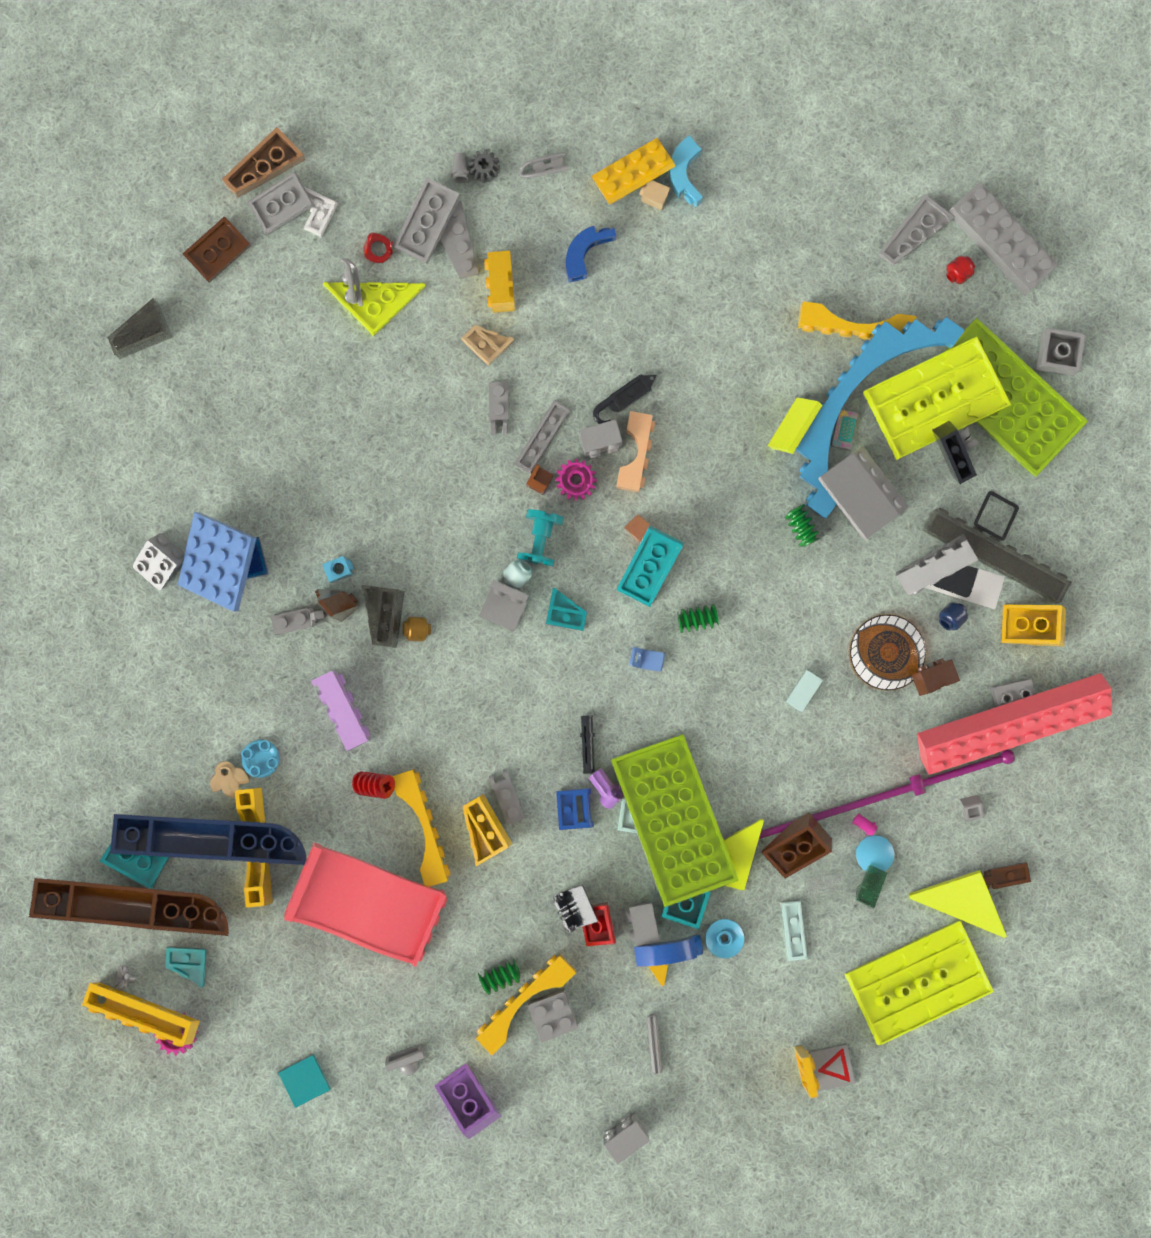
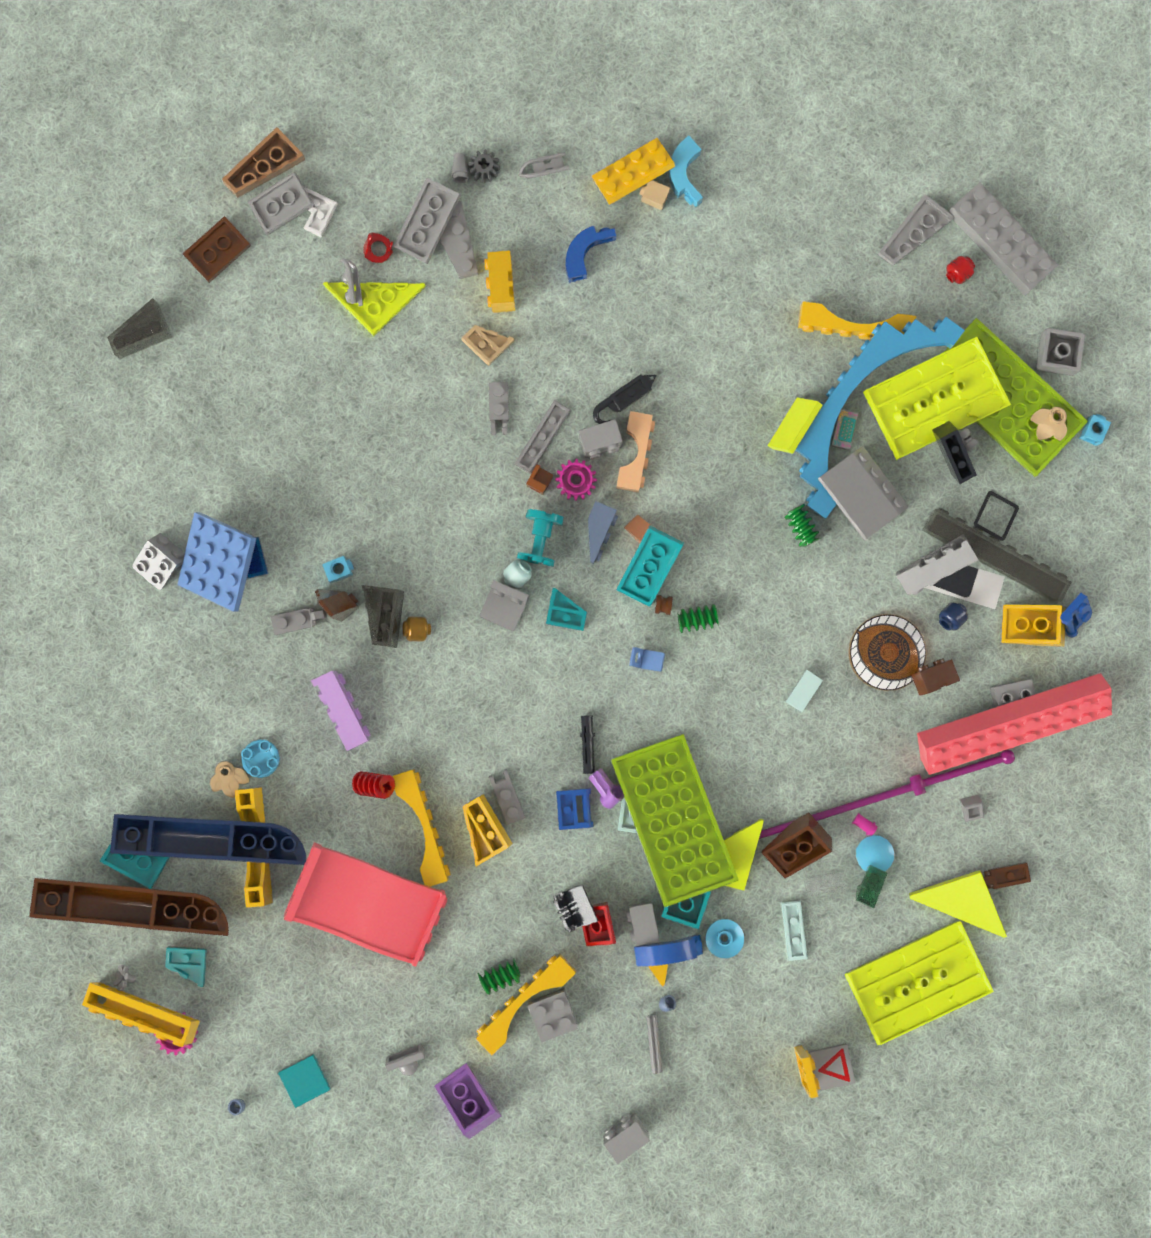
(236, 1110): none -> sand blue hinge
(598, 525): none -> sand blue slope
(663, 605): none -> reddish brown wheel
(667, 1003): none -> sand blue hinge
(1048, 425): none -> tan plate
(1076, 614): none -> blue plate
(1089, 435): none -> medium azure brick

